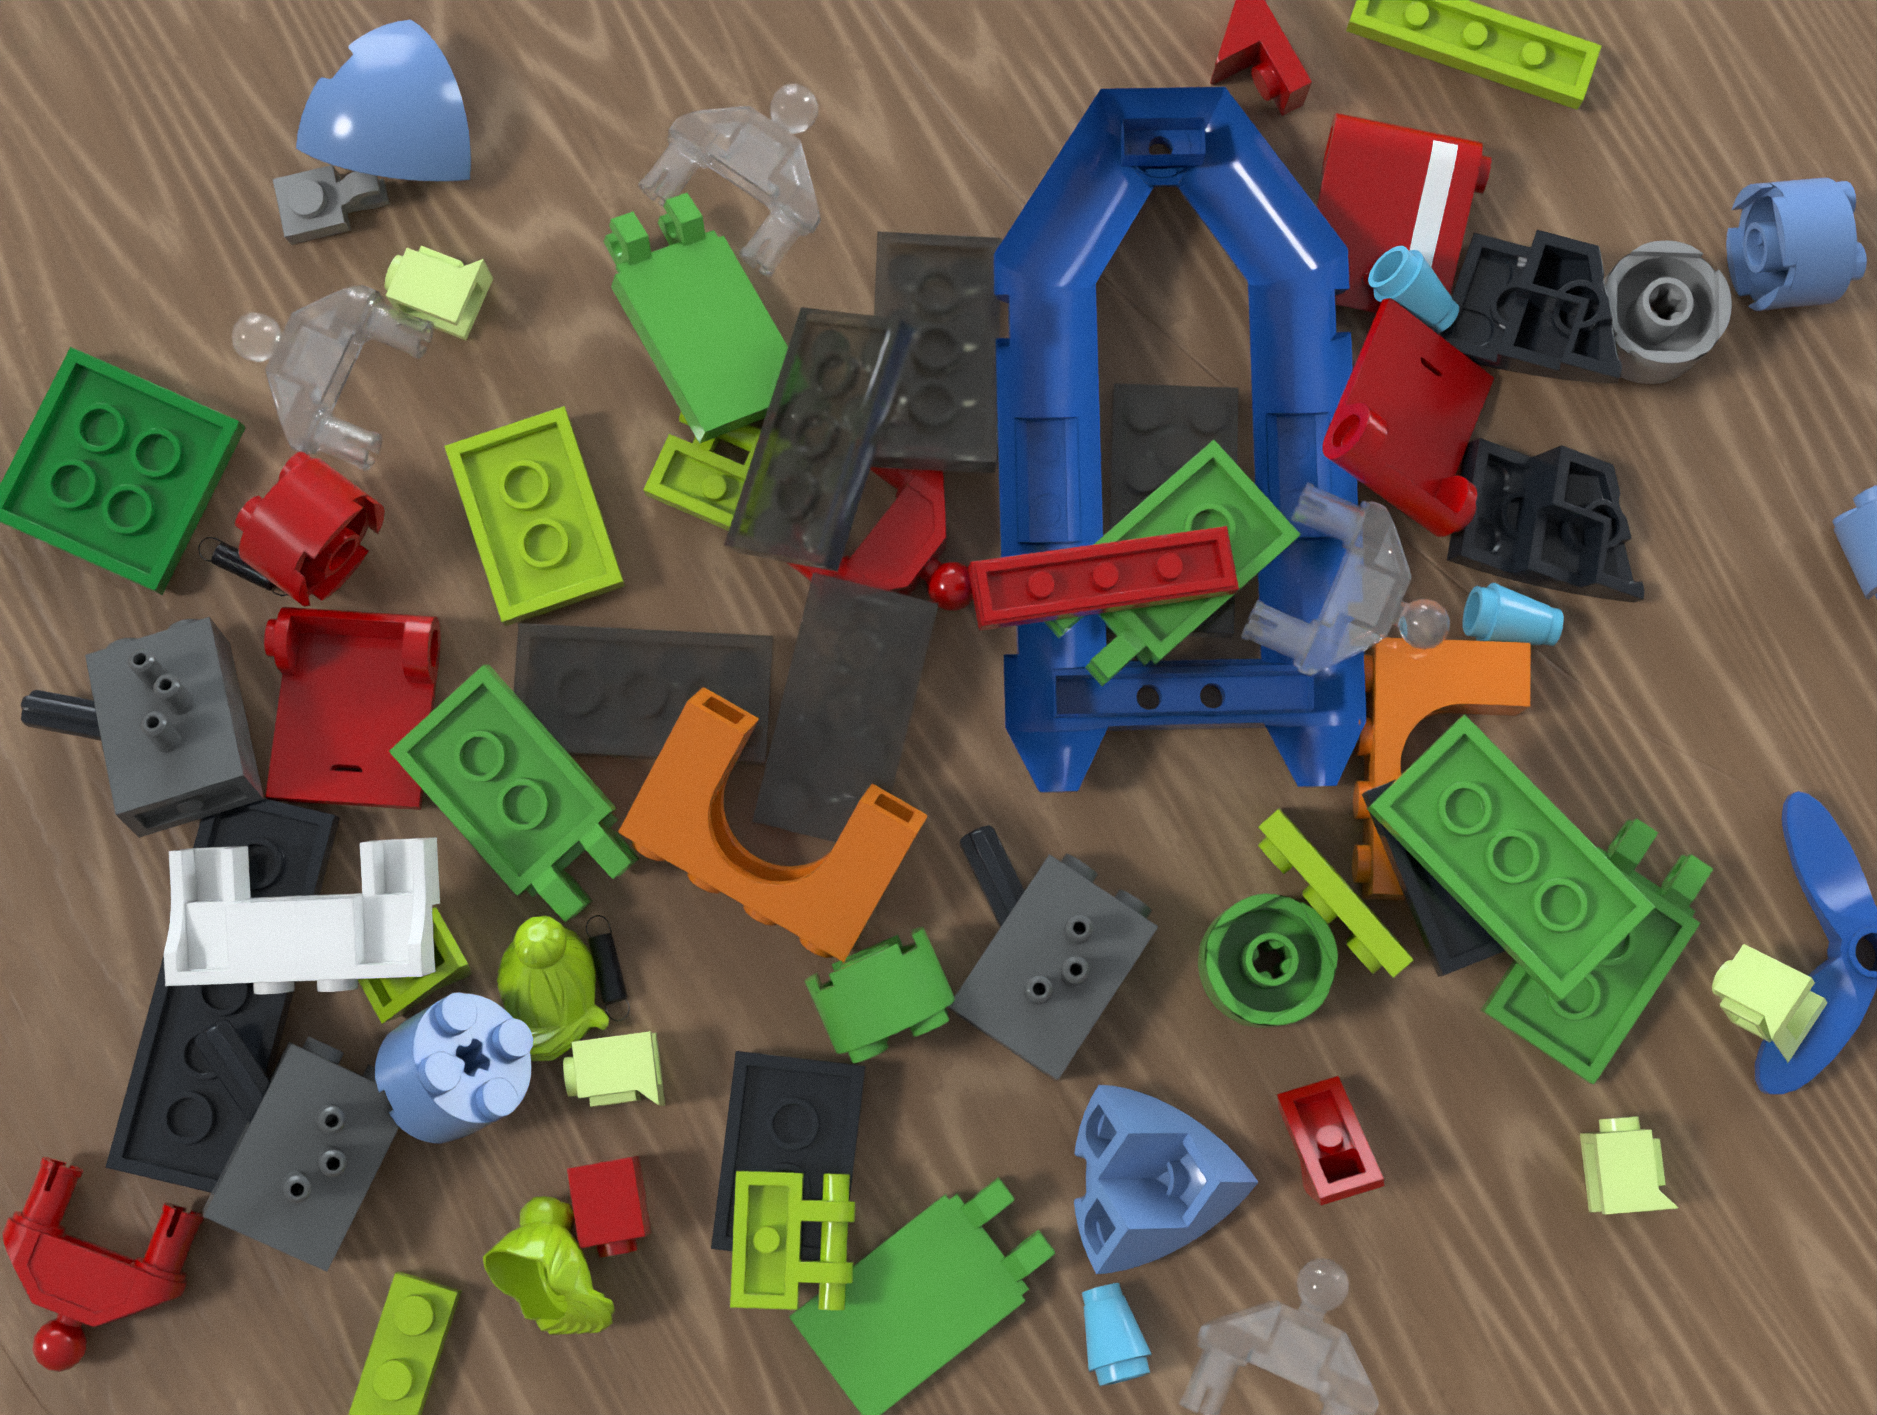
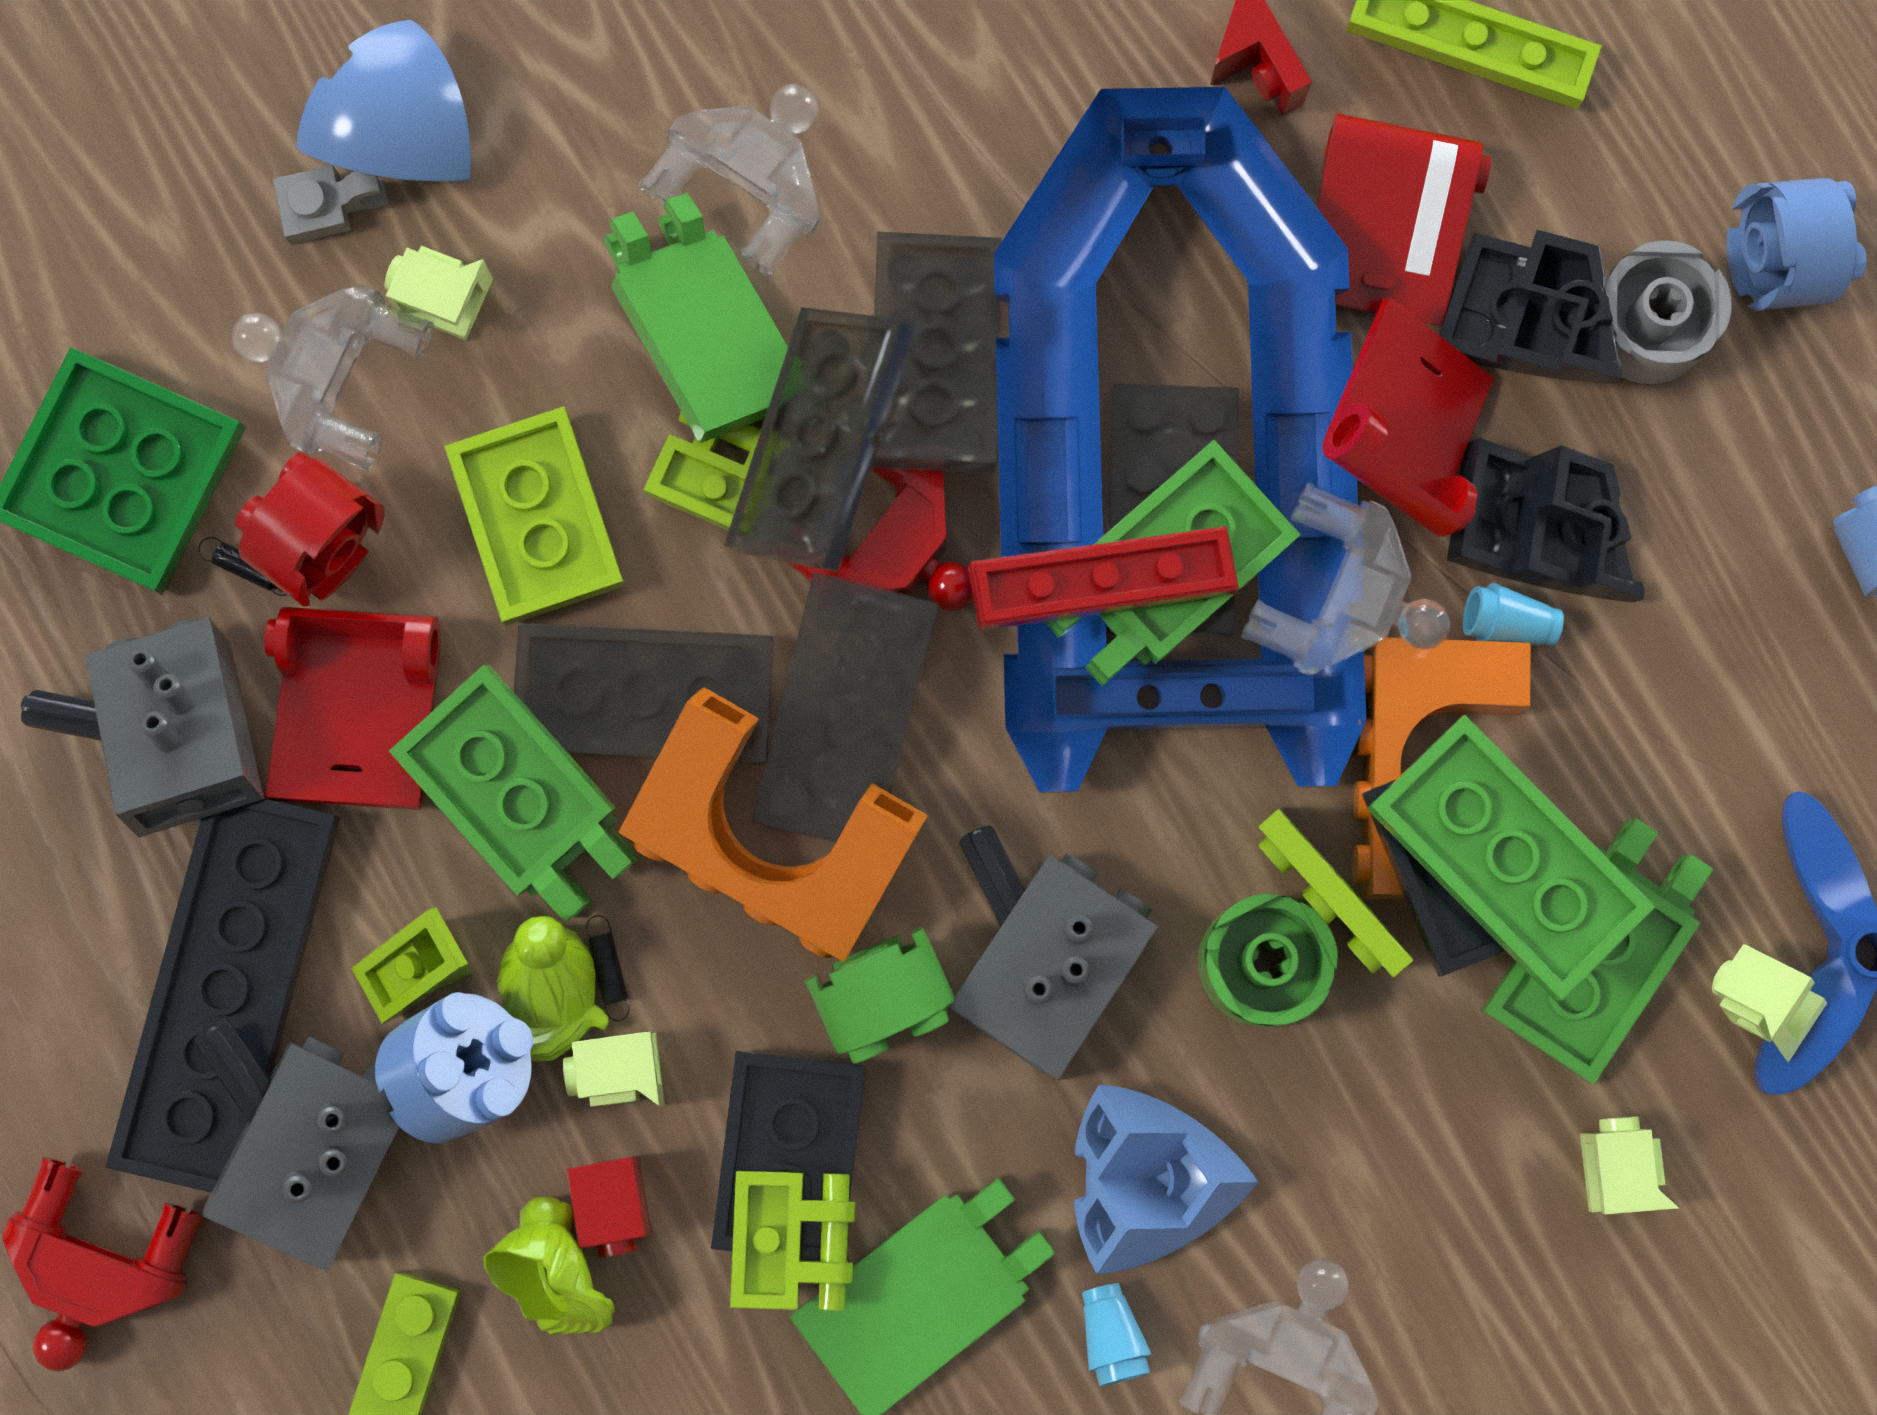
(272, 941): white bracket -> none
(1329, 1142): red slope -> none
(1414, 286): medium azure cone -> none

